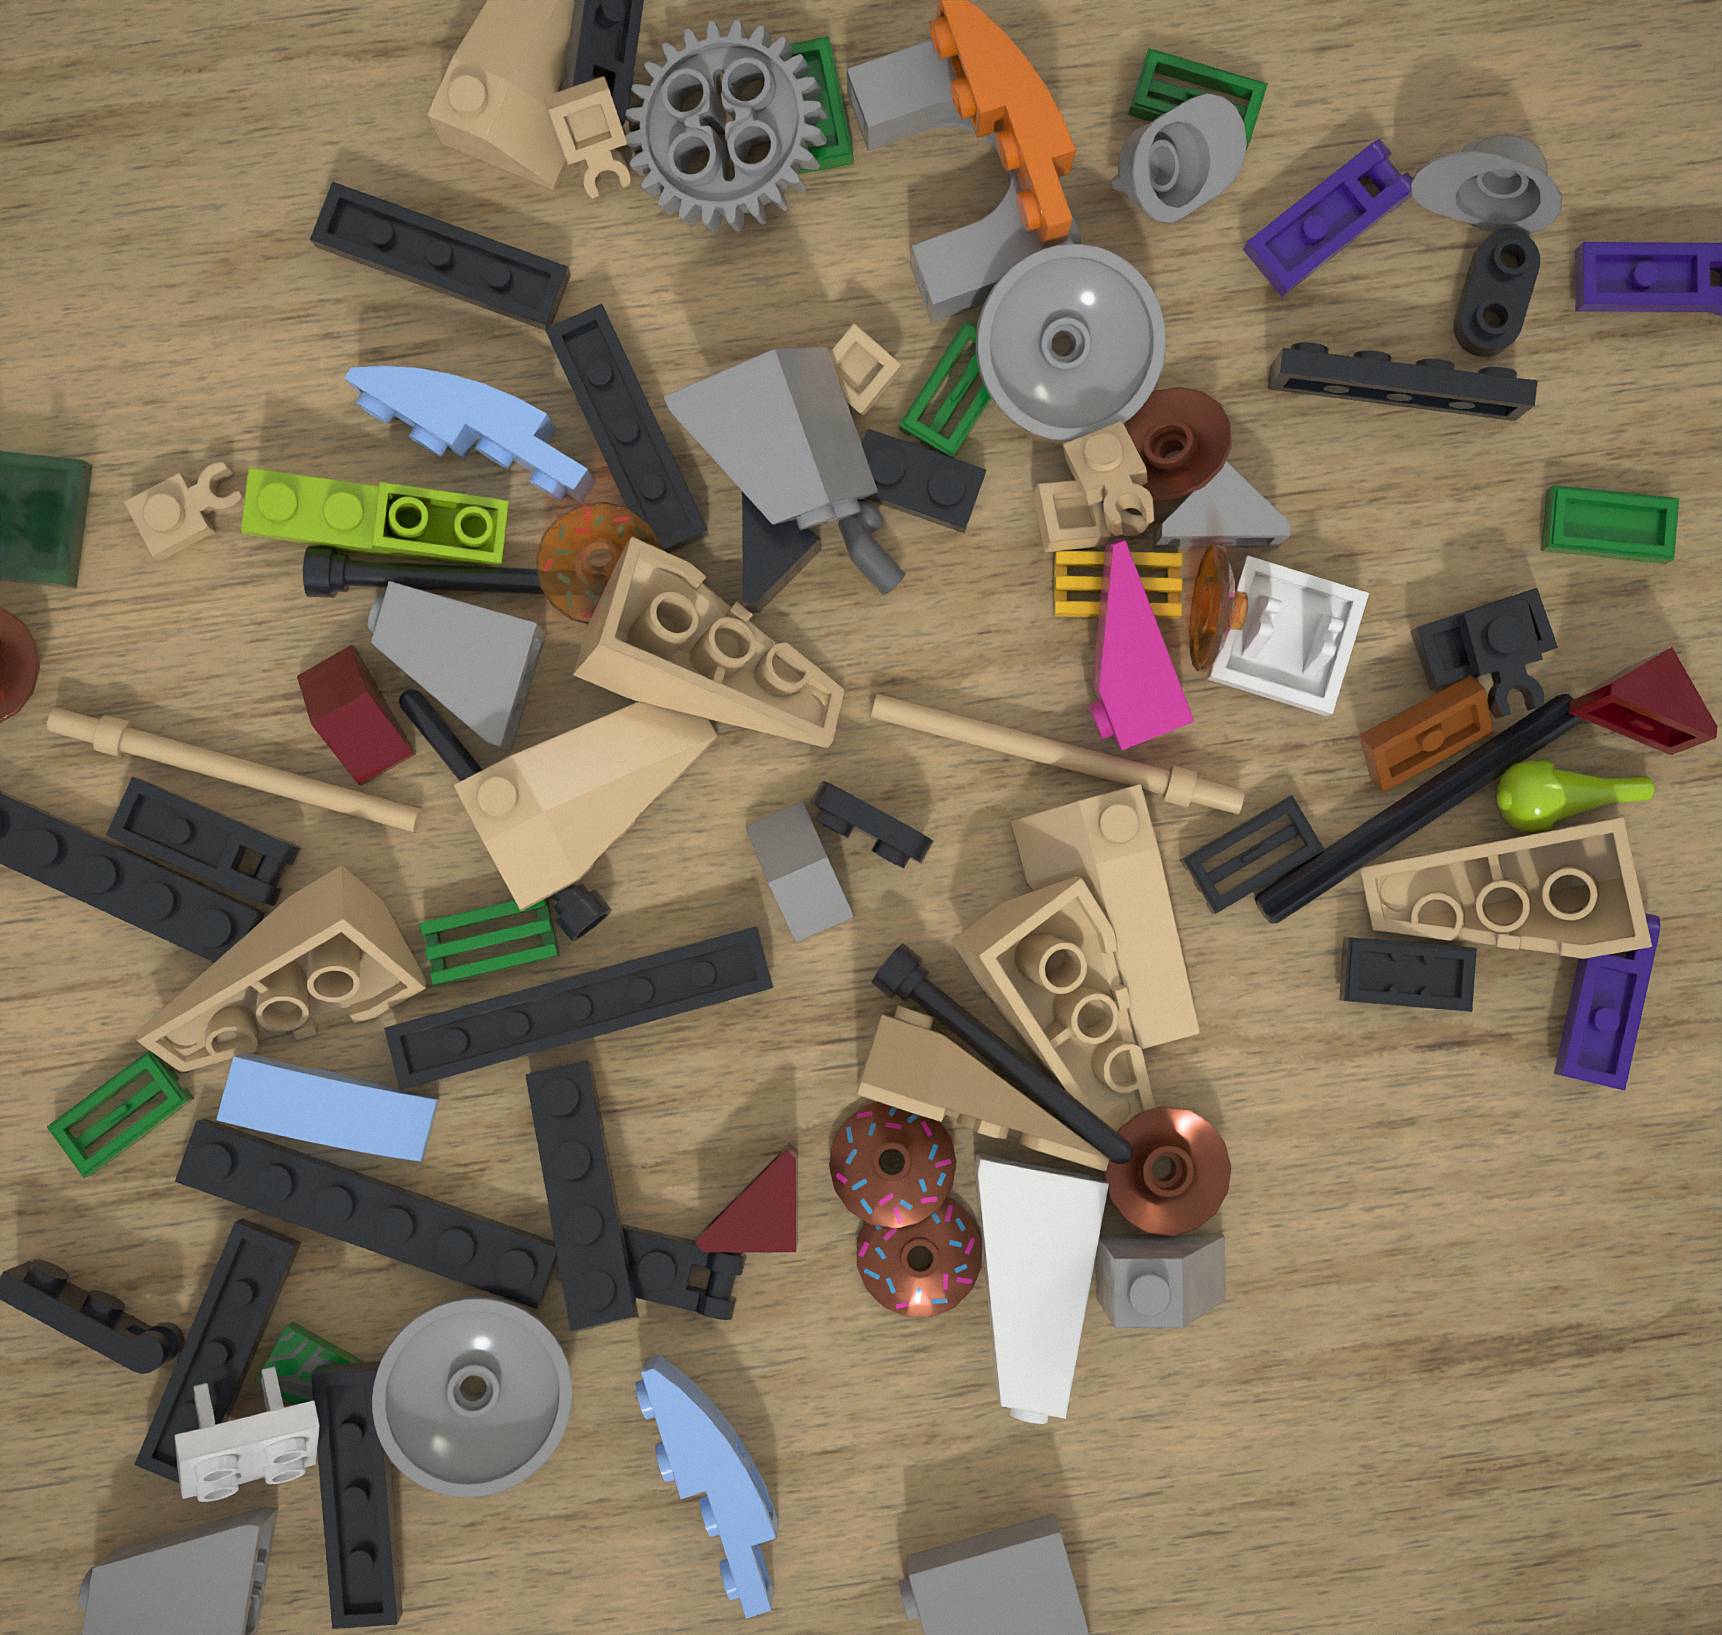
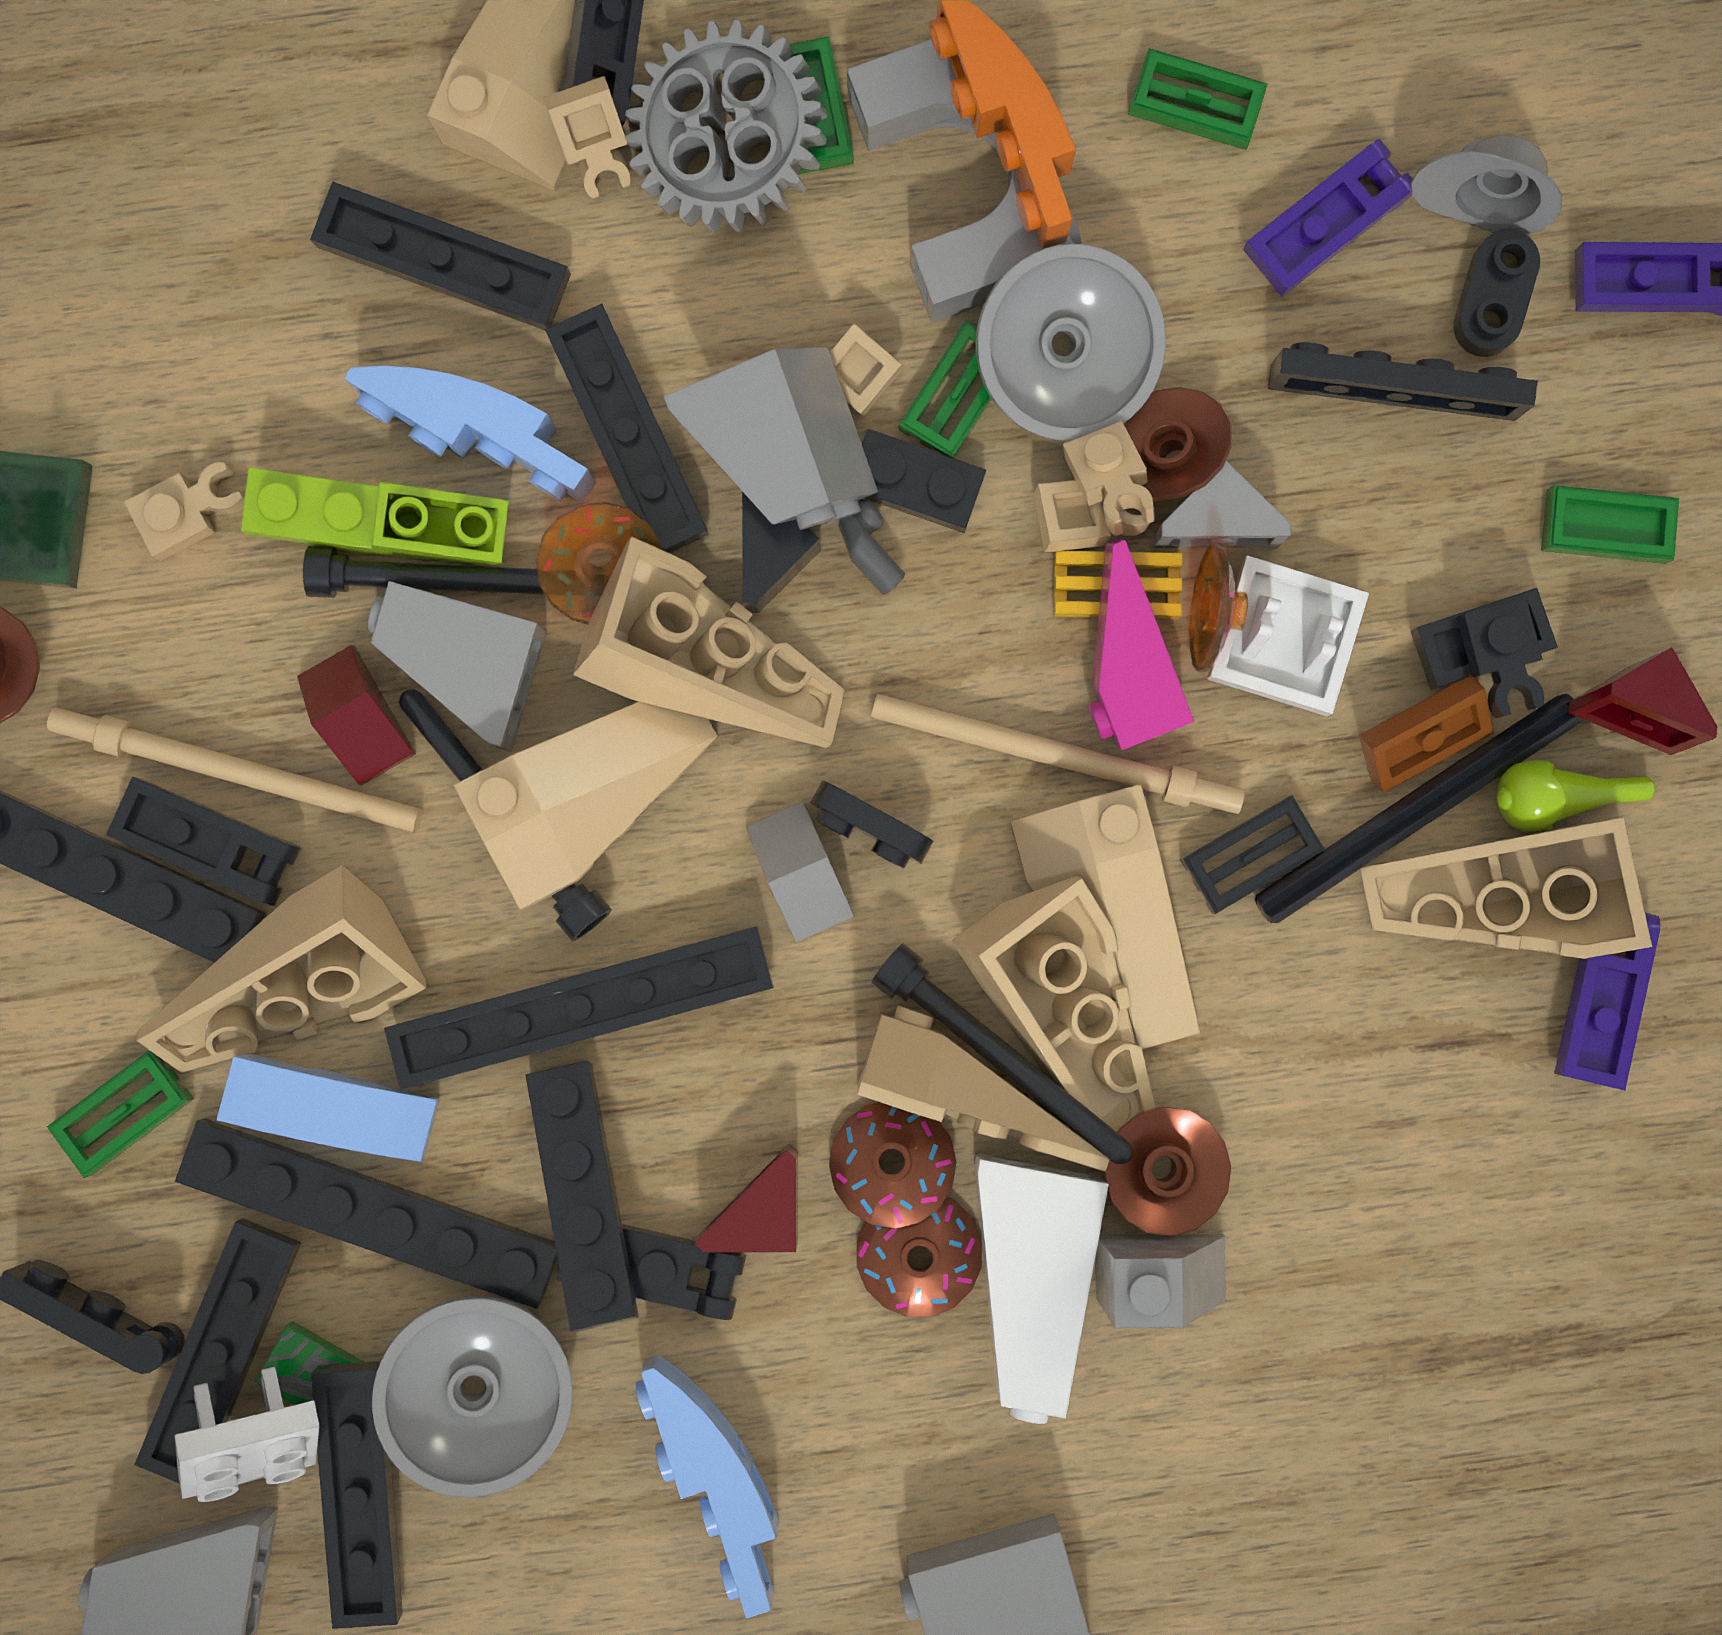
(437, 951): green tile -> none
(1182, 158): light grey piece -> none
(1408, 974): black plate -> none

